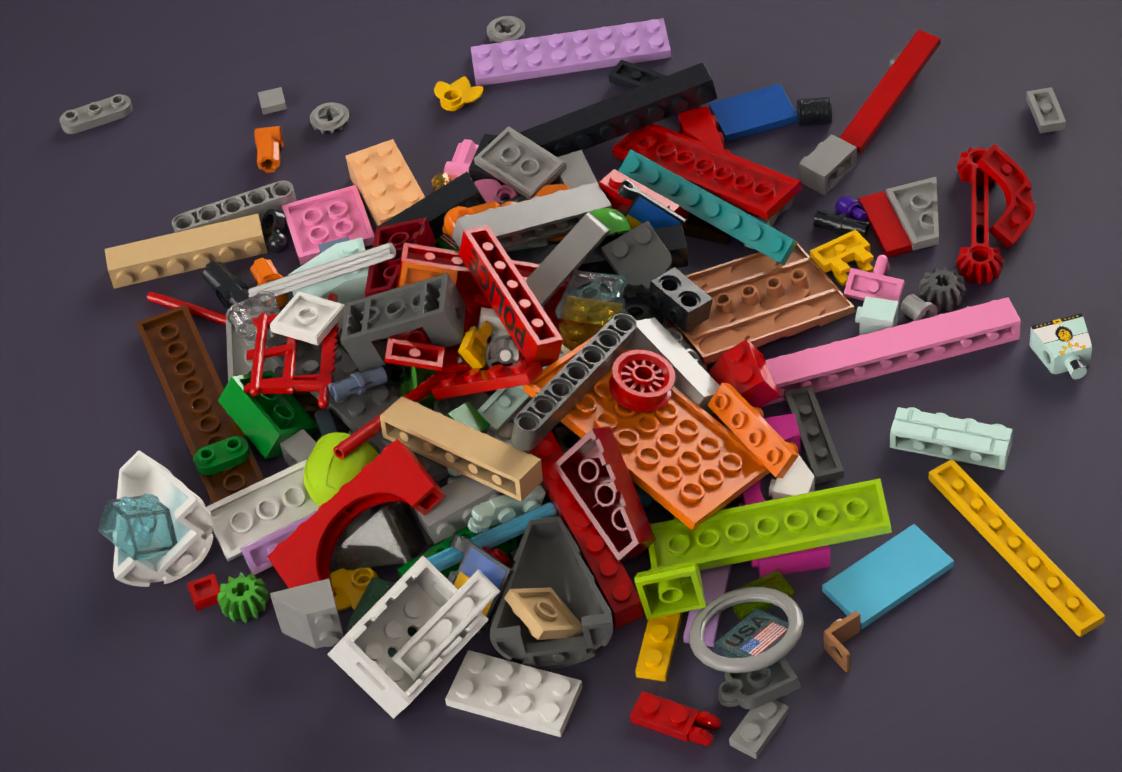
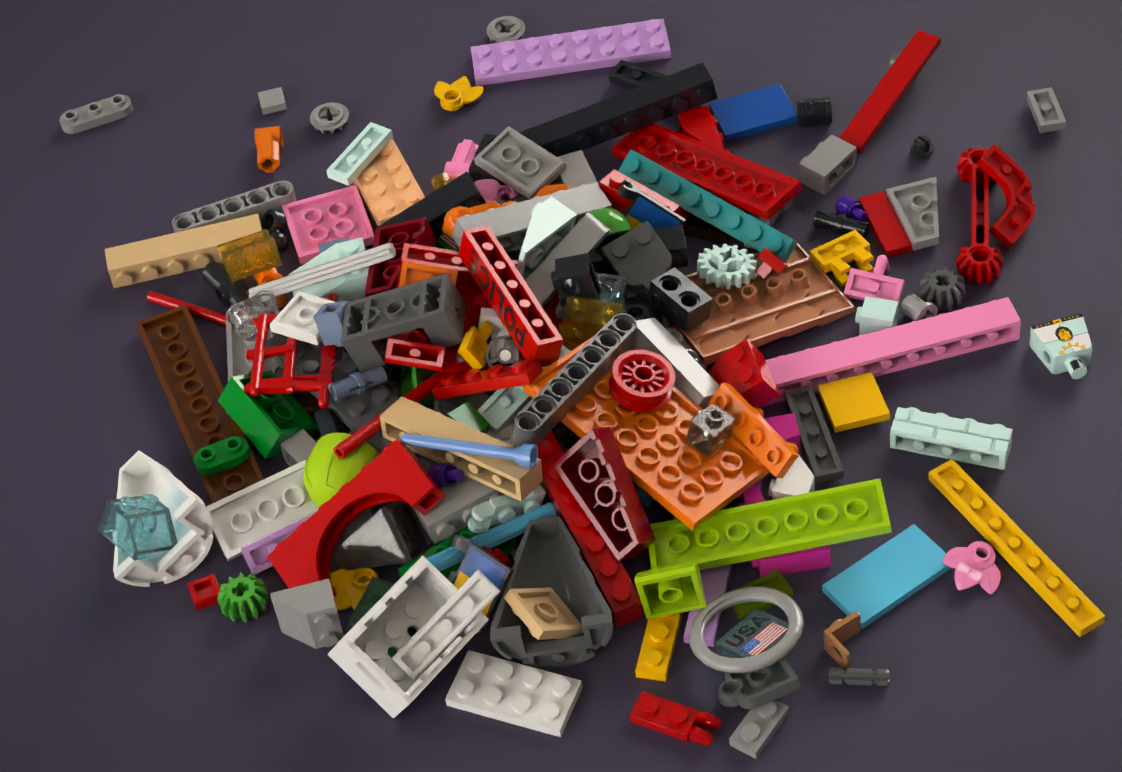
(249, 255): none -> clear yellow bracket
(330, 322): none -> sand blue brick
(359, 153): none -> light aqua plate
(446, 474): none -> dark purple cylinder
(524, 455): none -> medium blue piece
(547, 228): none -> light aqua slope
(575, 278): none -> black brick
(710, 429): none -> clear smoke brick
(726, 266): none -> light aqua gear
(770, 263): none -> red tile
(853, 402): none -> yellow tile
(859, 676): none -> dark grey axle
(922, 147): none -> black piece
(973, 569): none -> bright pink plate

